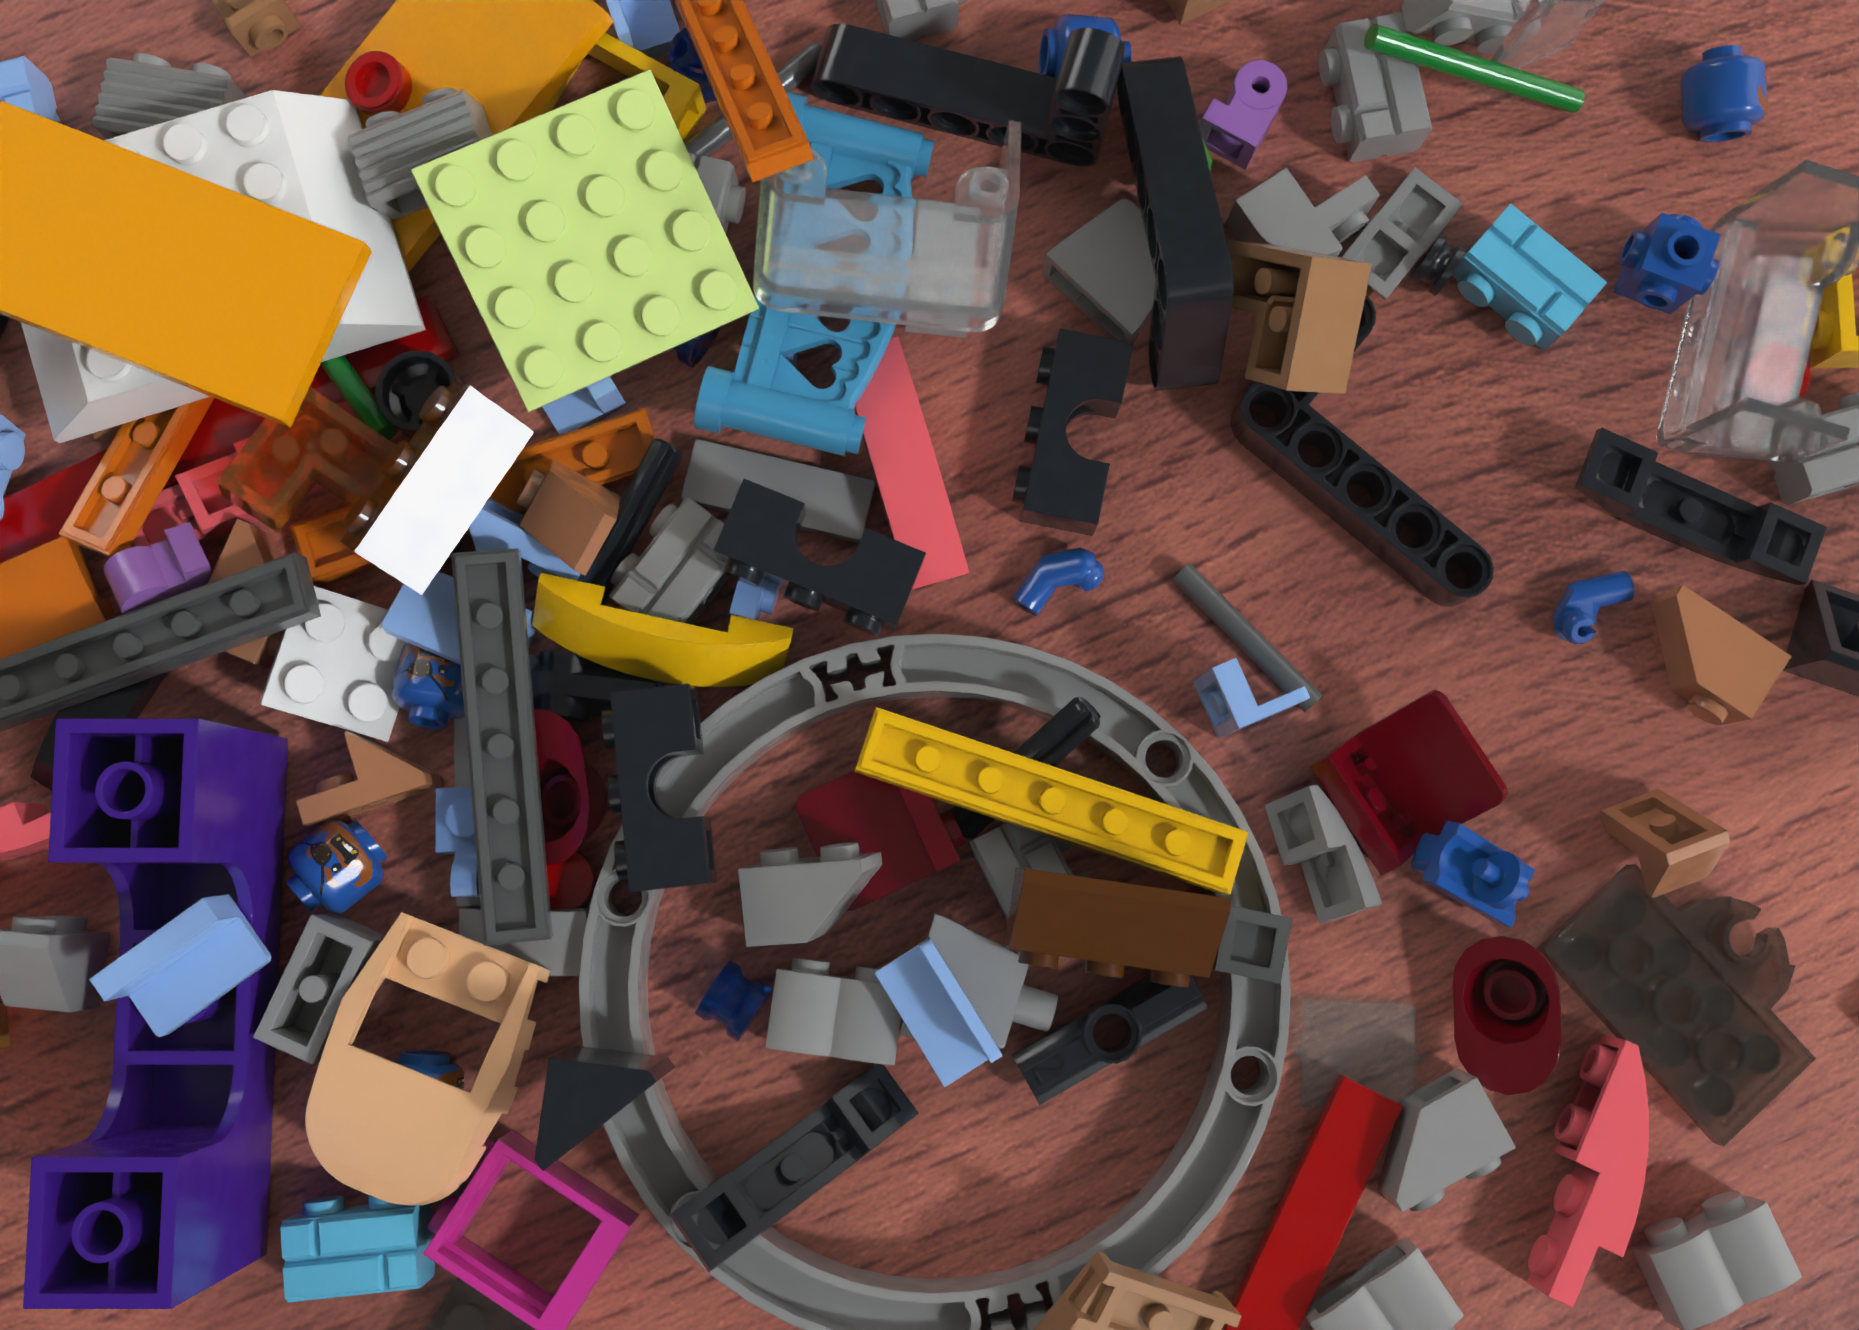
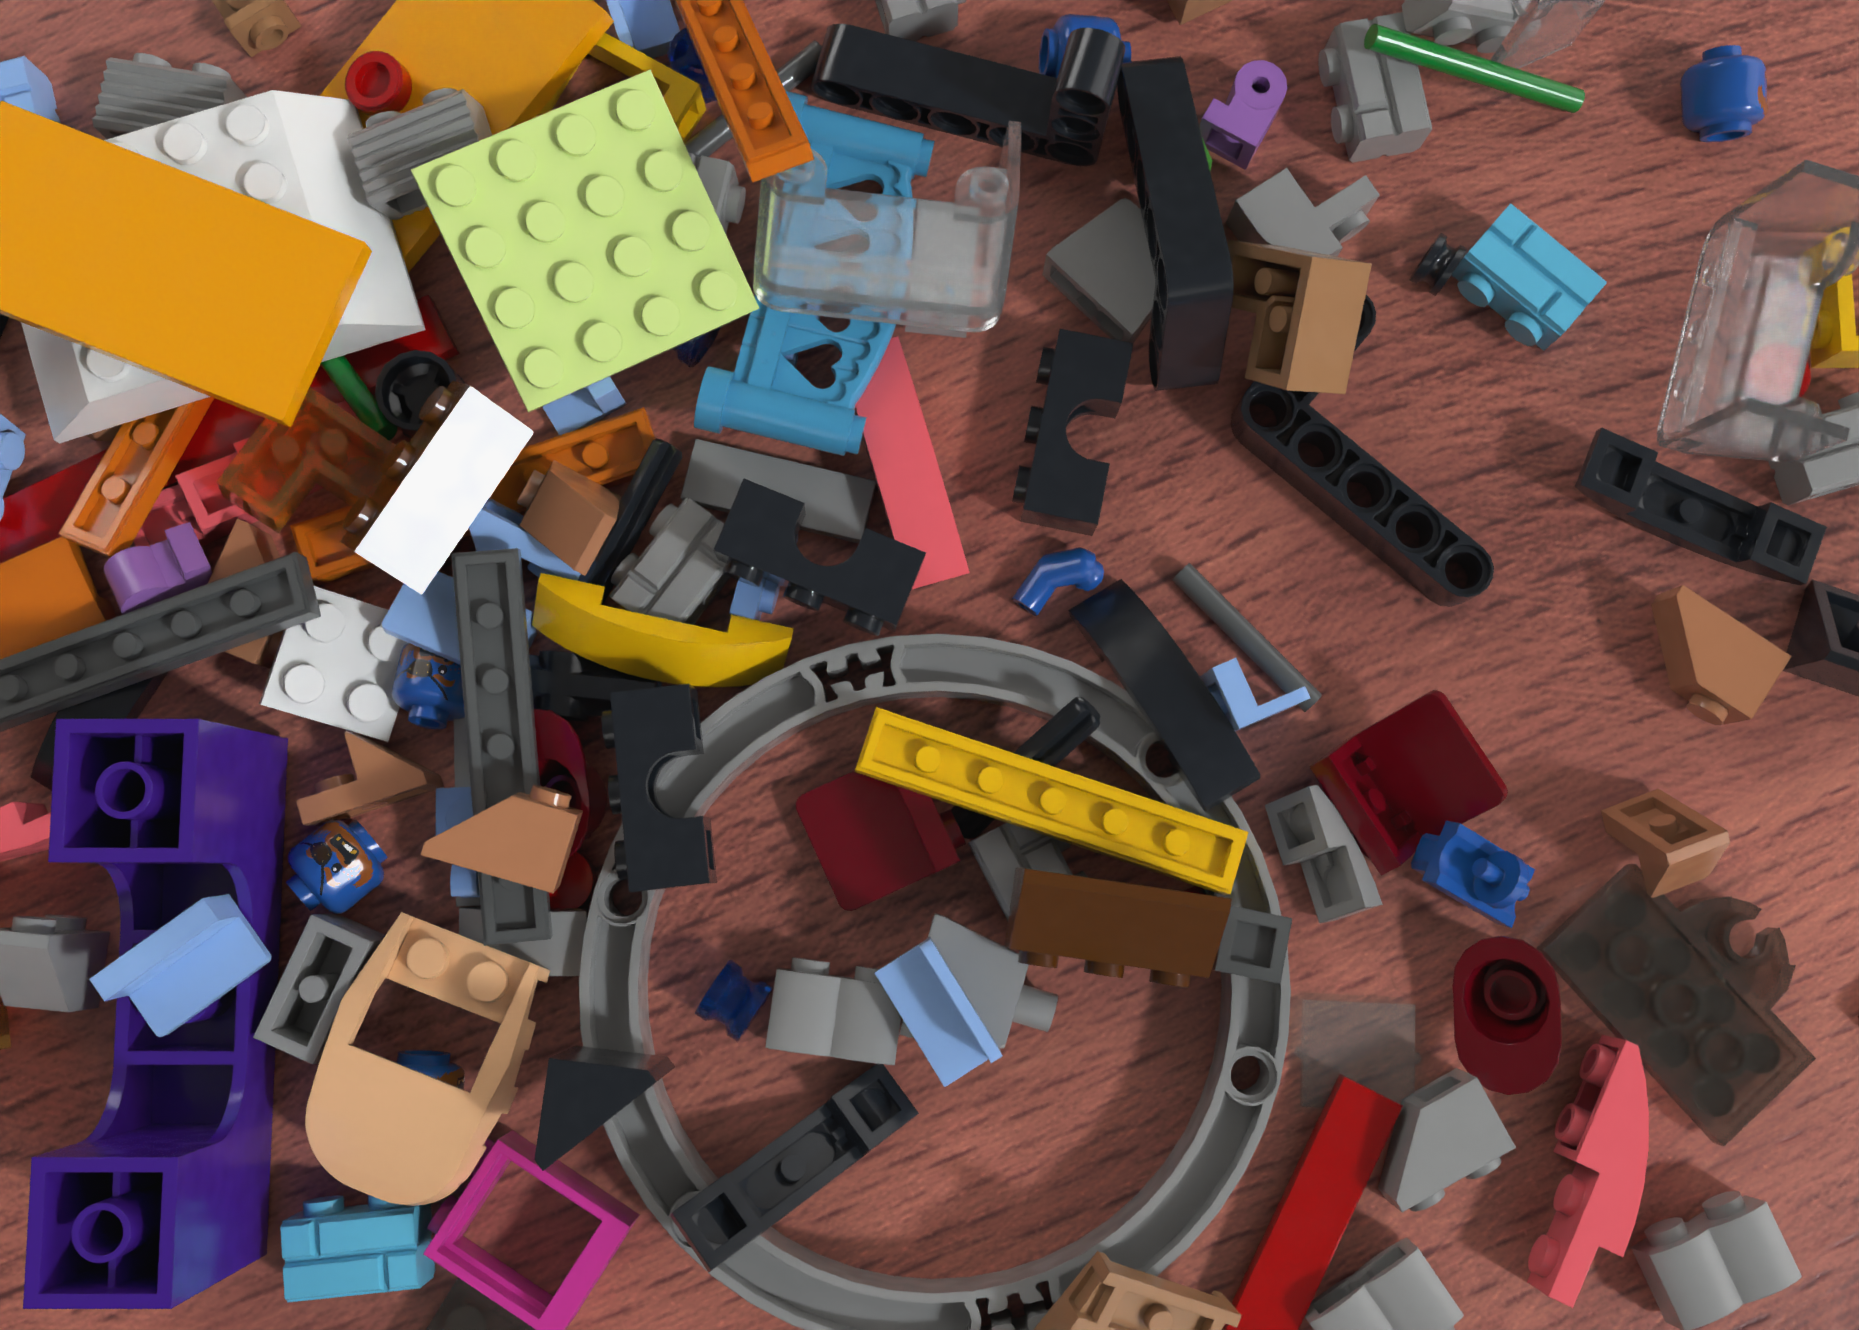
(514, 840): none -> nougat slope
(801, 898): light grey slope -> none
(1070, 1052): black piece -> none
(1167, 693): none -> black slope
(1403, 231): light grey slope -> none
(1582, 602): blue arm -> none
(1668, 262): blue brick -> none

